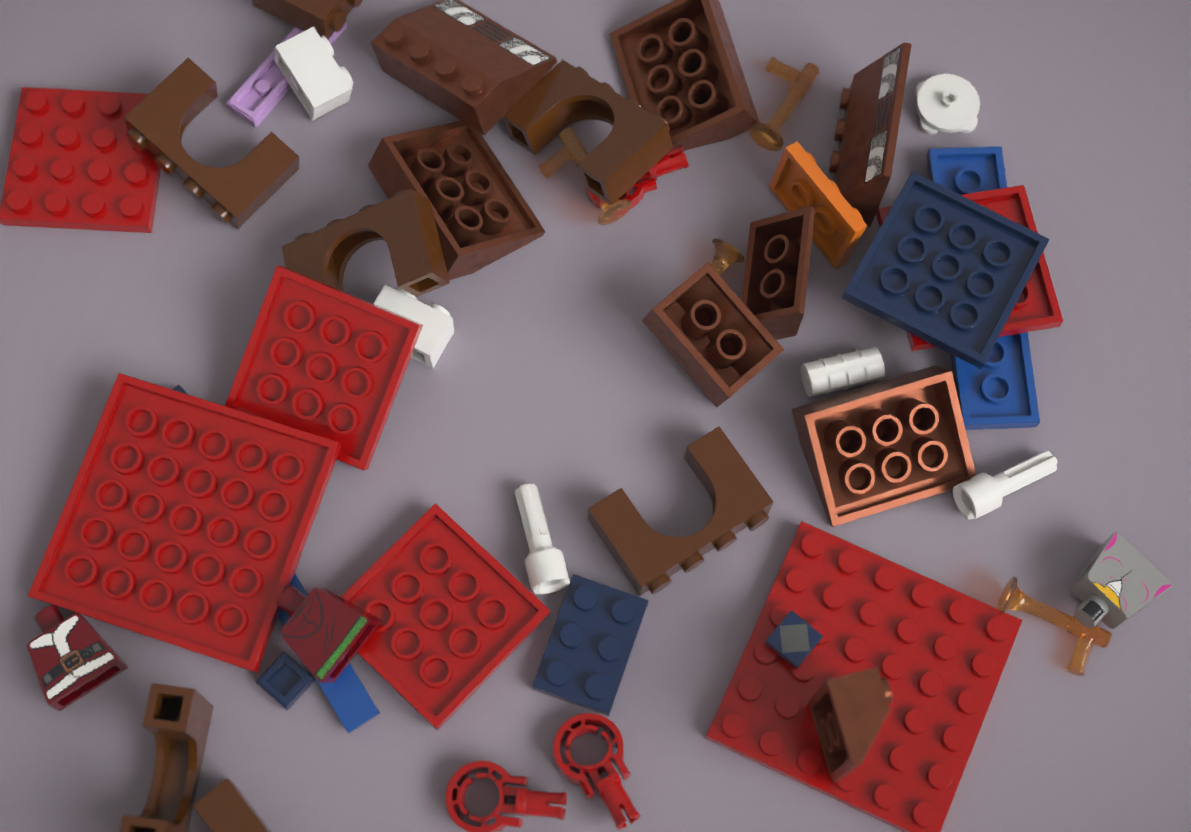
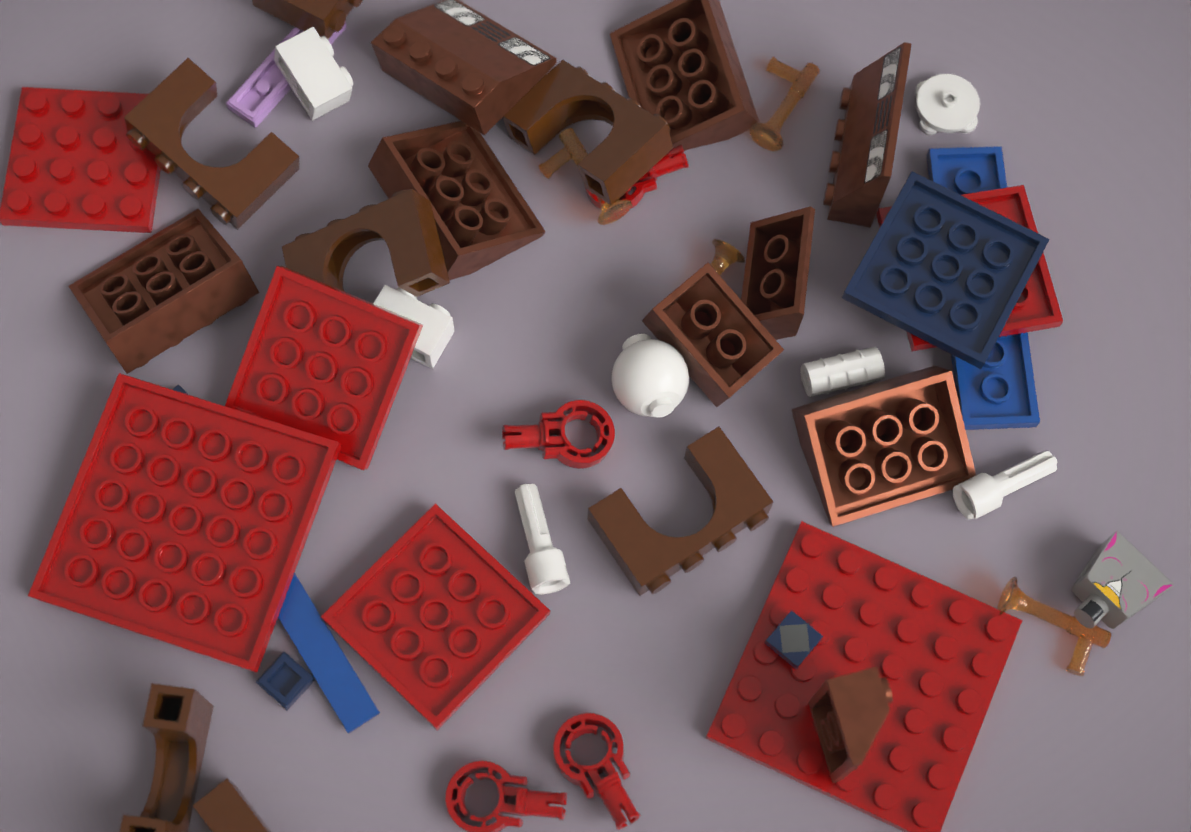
(70, 657): torso -> none
(164, 290): none -> copper slope
(324, 630): dark red torso -> none
(559, 446): none -> red pin
(590, 645): dark blue plate -> none
(649, 376): none -> white brick
(803, 184): orange plate -> none

